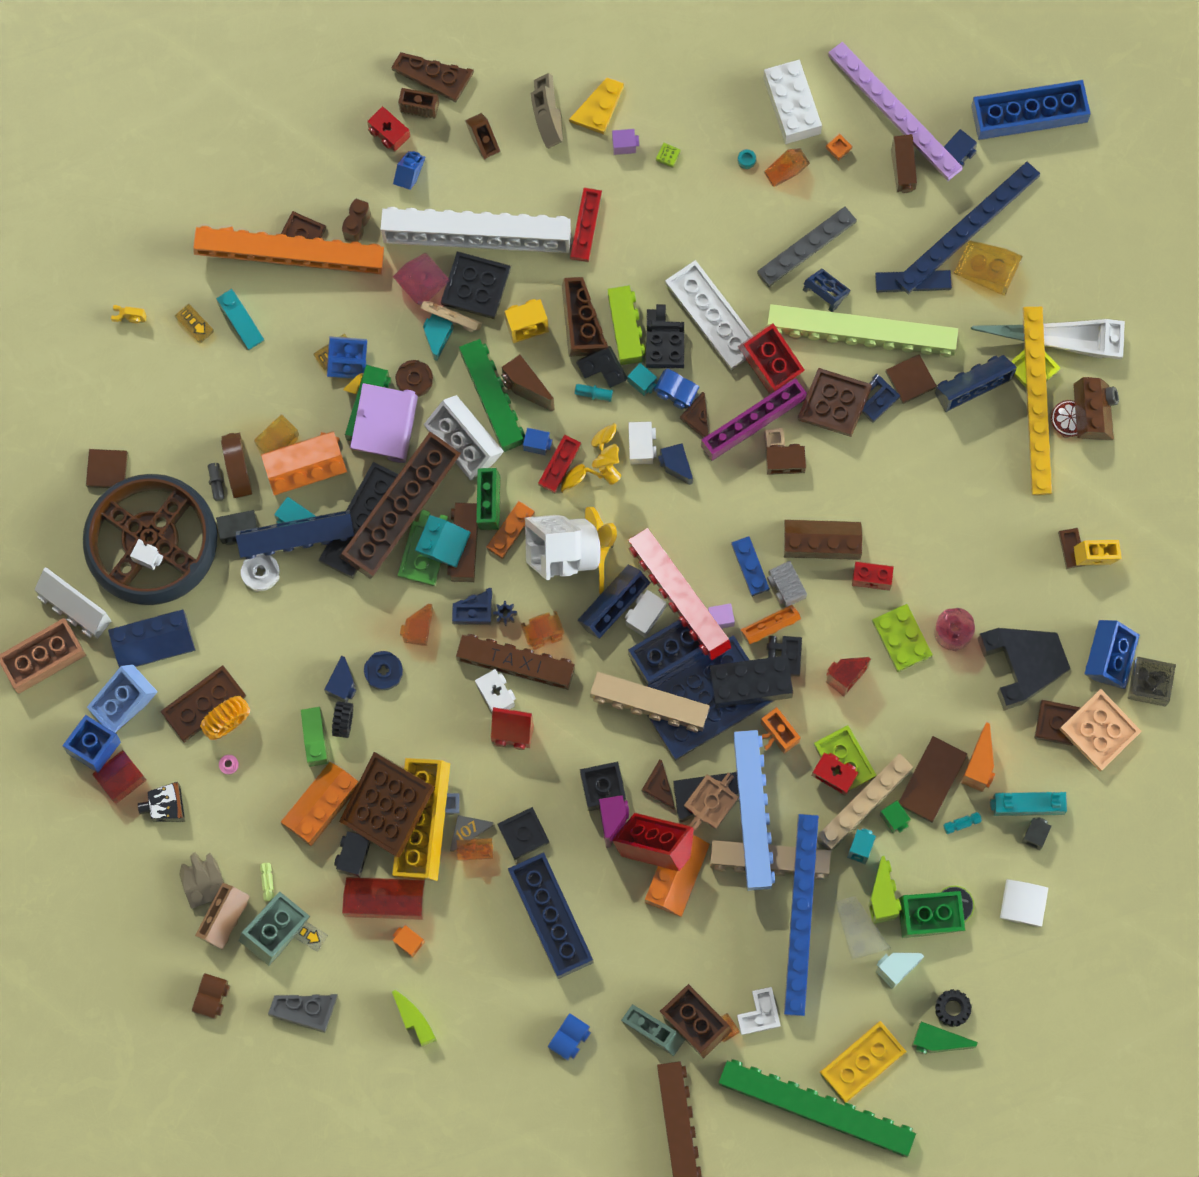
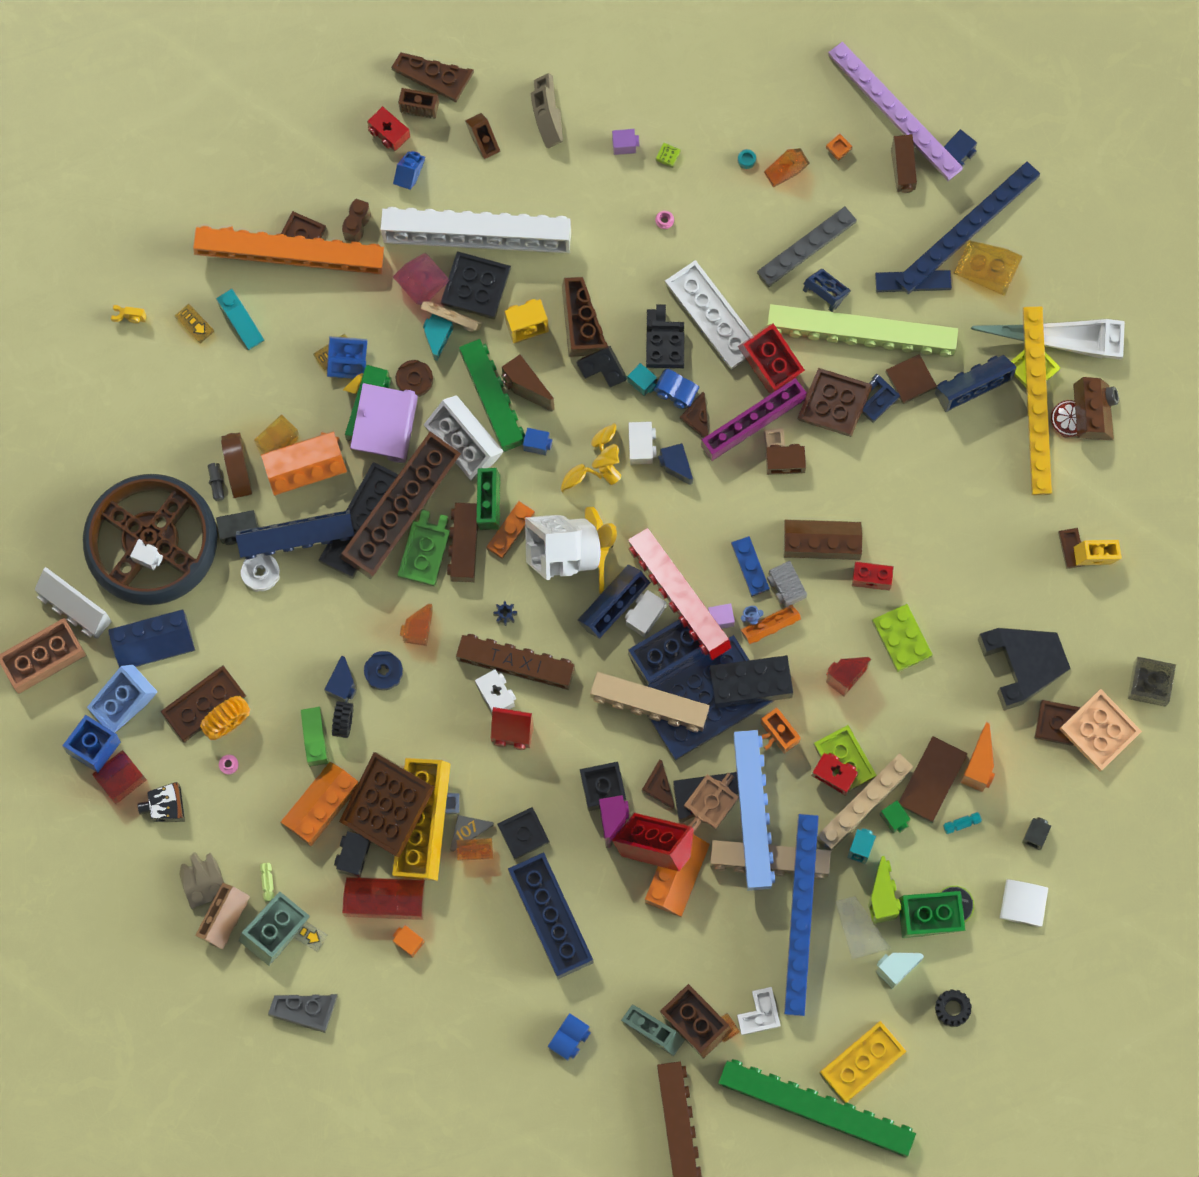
(106, 467): reddish brown tile -> none
(210, 996): reddish brown brick -> none
(291, 511): teal slope -> none
(414, 1019): lime slope -> none
(442, 541): teal slope -> none
(474, 609): dark blue wing -> none
(543, 629): clear orange brick -> none
(559, 463): red plate -> none
(586, 224): red plate -> none
(593, 392): teal axle -> none
(599, 107): yellow wing -> none
(625, 325): lime brick -> none
(664, 214): none -> bright pink plate
(751, 615): none -> medium blue plate
(790, 646): black plate -> none
(792, 101): white brick -> none
(934, 1039): green slope -> none
(954, 639): clear pink brick -> none
(1029, 803): teal brick -> none
(1030, 109): blue brick -> none
(1112, 653): blue slope -> none

